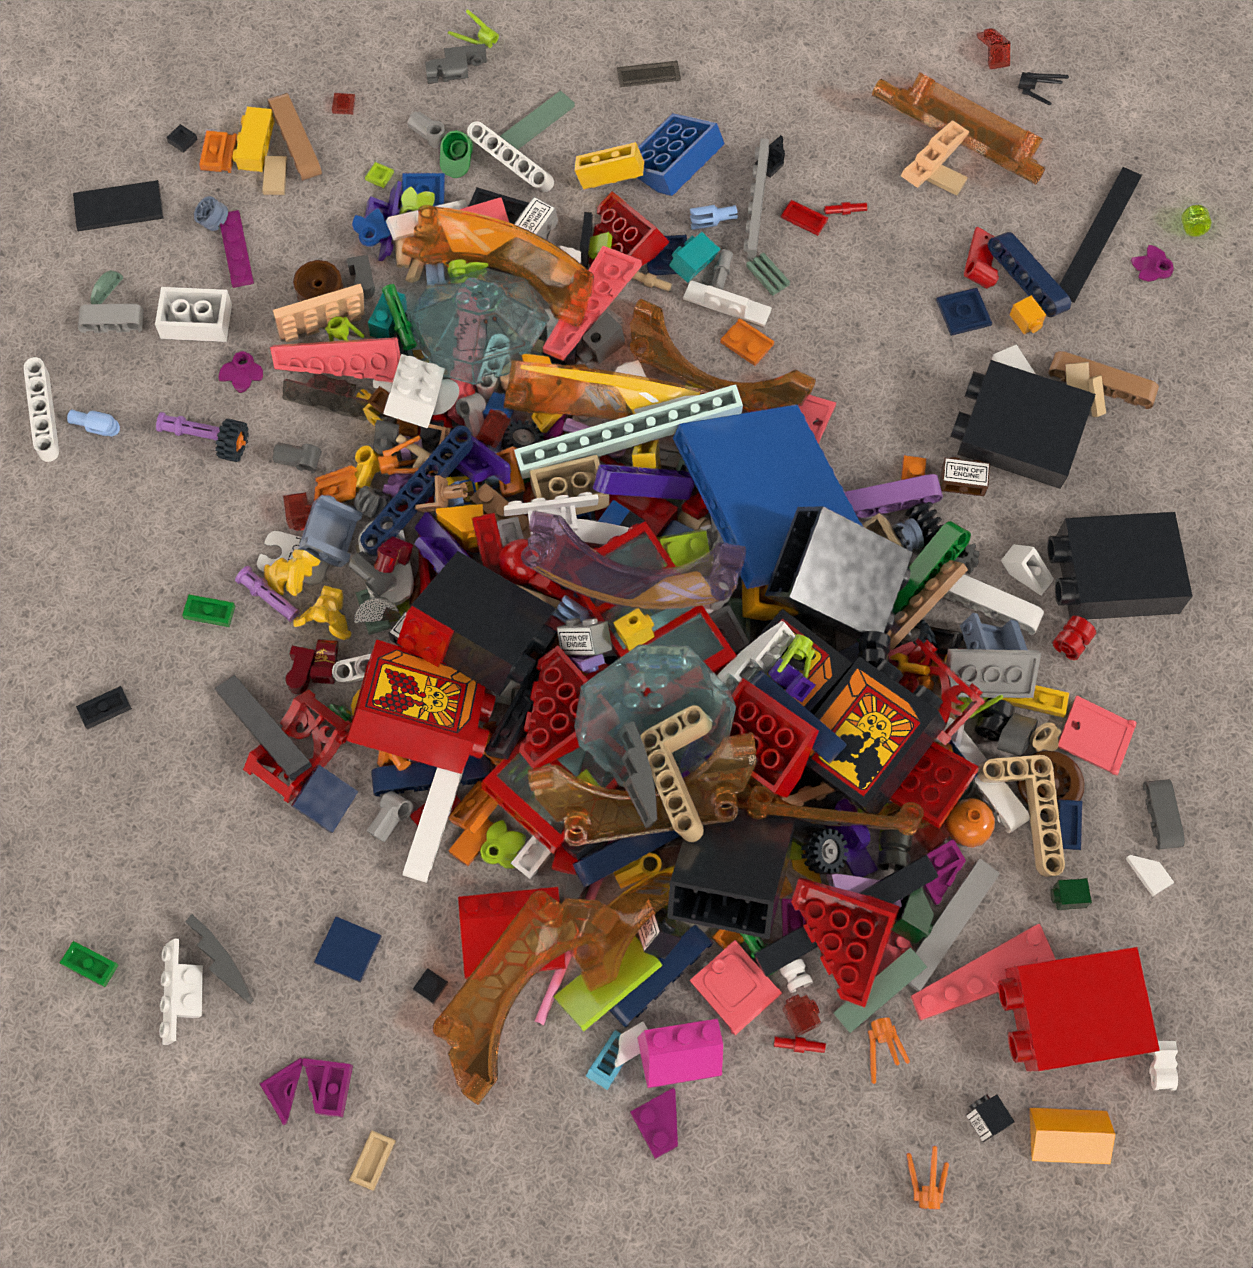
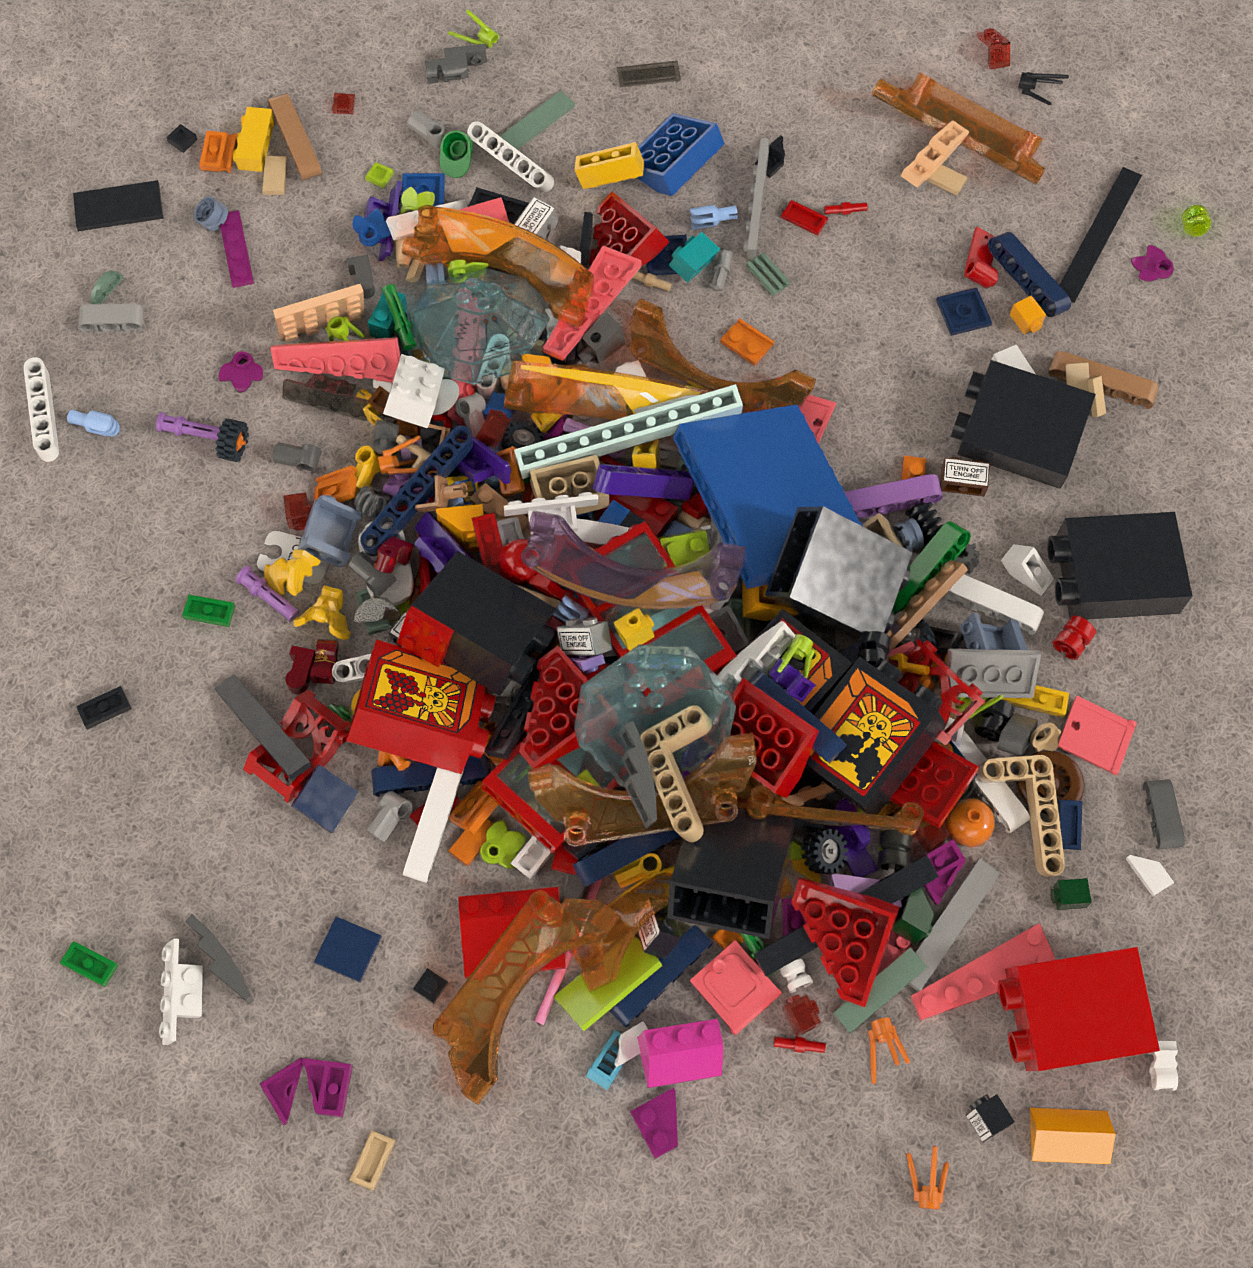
(193, 314): white brick -> none
(316, 279): reddish brown wheel -> none
(597, 242): lime tile -> none
(727, 303): white bracket -> none

